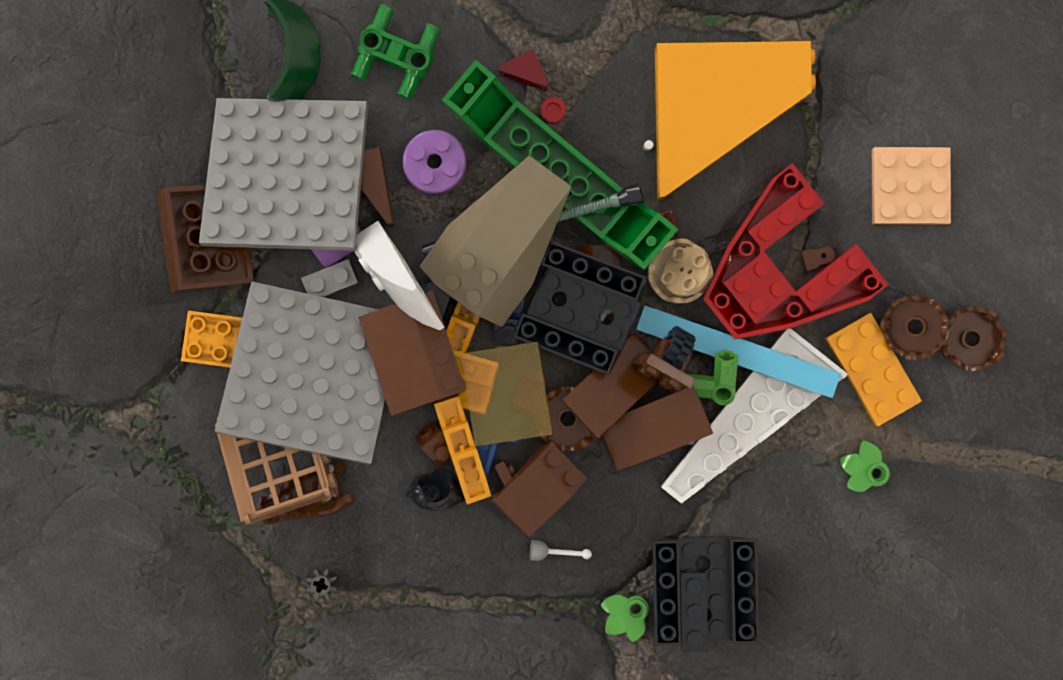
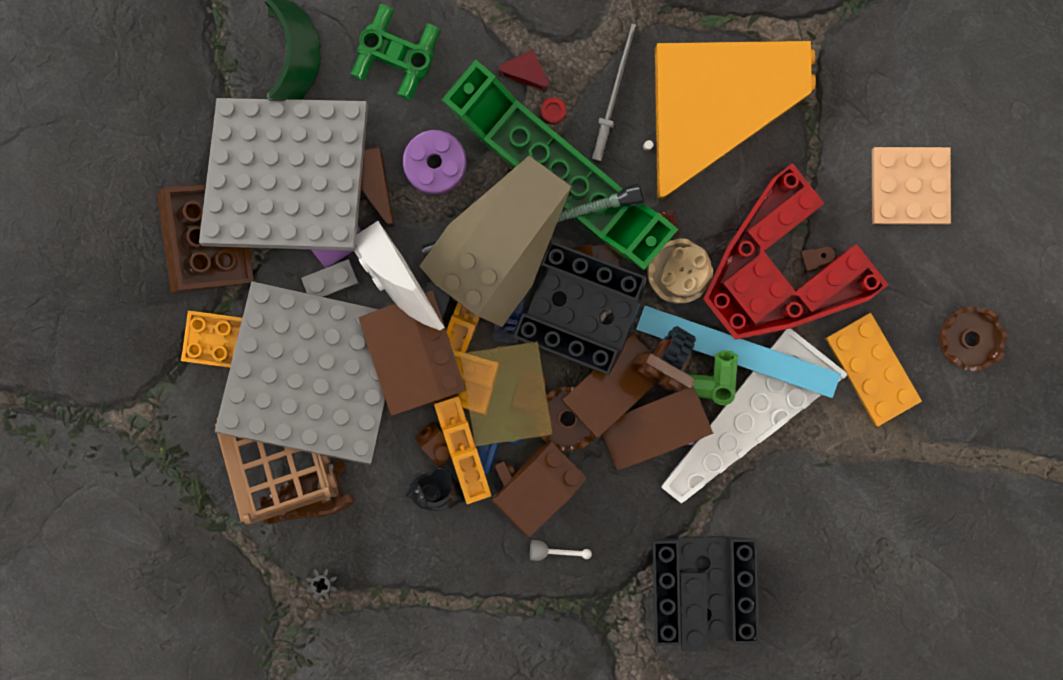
(607, 123): none -> light grey sword
(622, 618): bright green plate -> none
(861, 466): bright green plate -> none
(900, 337): reddish brown plate -> none

